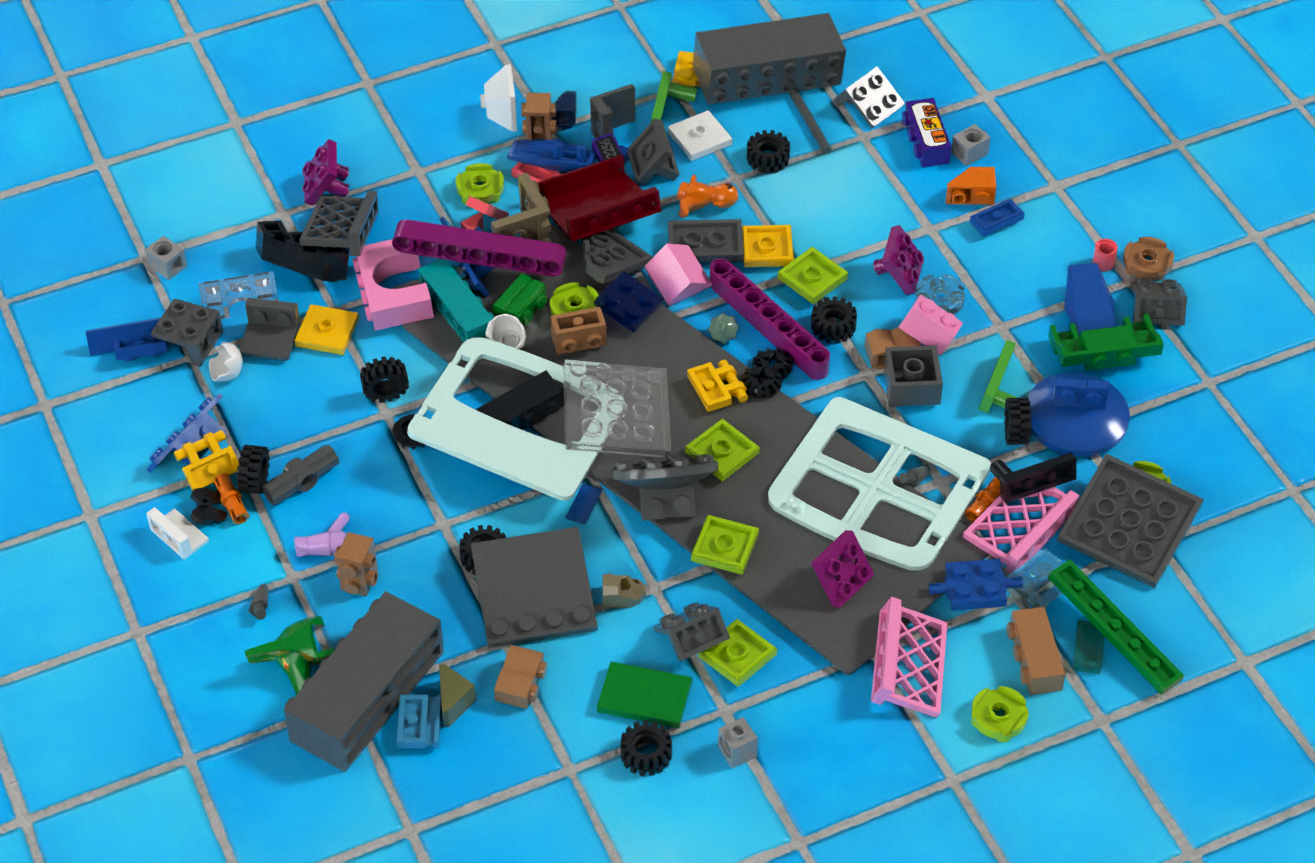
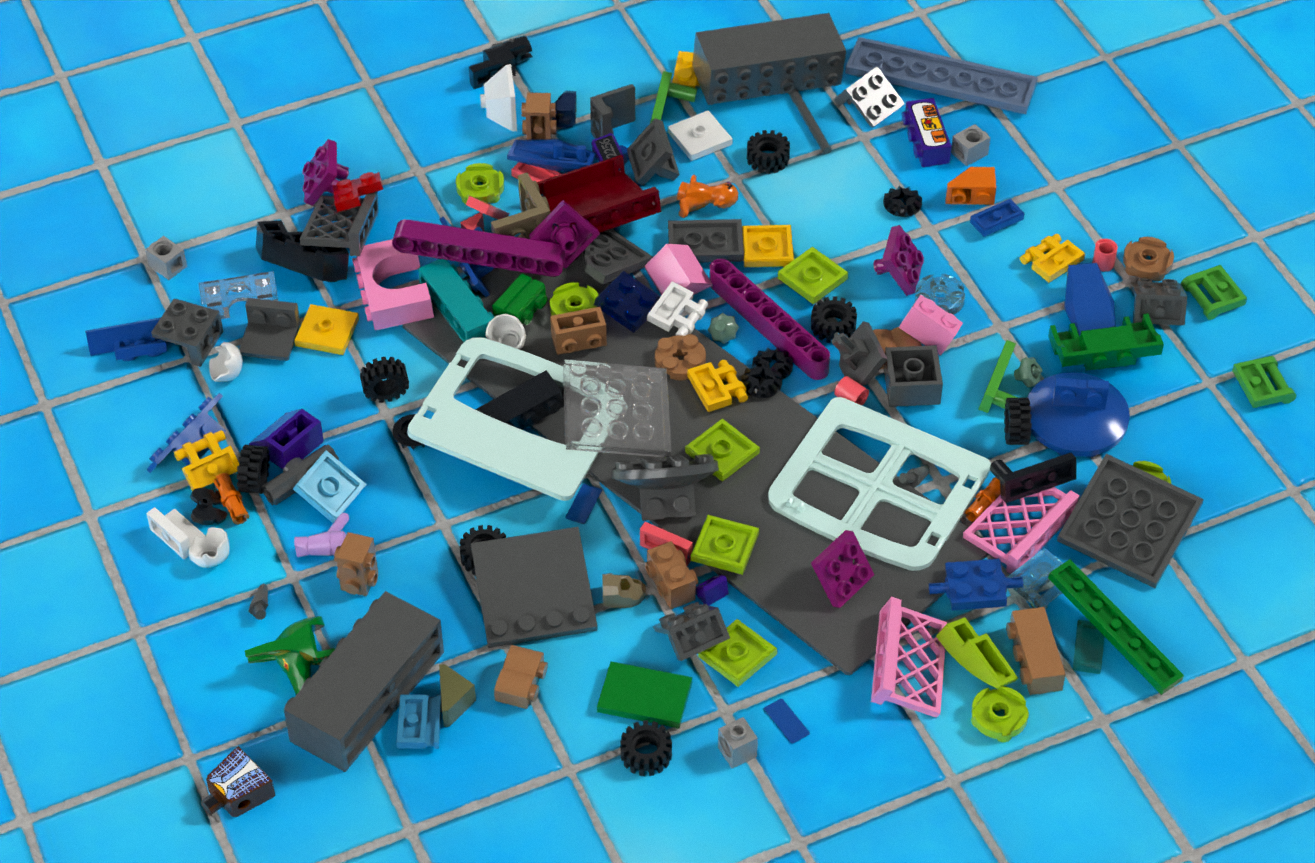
(210, 549): none -> white hair
(237, 785): none -> torso
(291, 437): none -> dark purple slope
(329, 486): none -> medium azure tile
(348, 191): none -> red plate
(495, 58): none -> black plate
(572, 239): none -> magenta plate
(653, 536): none -> coral tile
(670, 307): none -> white plate
(671, 574): none -> medium nougat brick
(686, 346): none -> medium nougat plate
(712, 589): none -> dark purple slope
(786, 721): none -> blue sticker
(851, 390): none -> coral beam
(860, 353): none -> dark grey piece
(896, 206): none -> black gear
(943, 75): none -> sand blue plate
(976, 653): none -> lime slope
(1028, 372): none -> sand green piece
(1057, 259): none -> yellow plate
(1219, 286): none -> bright green plate
(1257, 385): none -> bright green plate

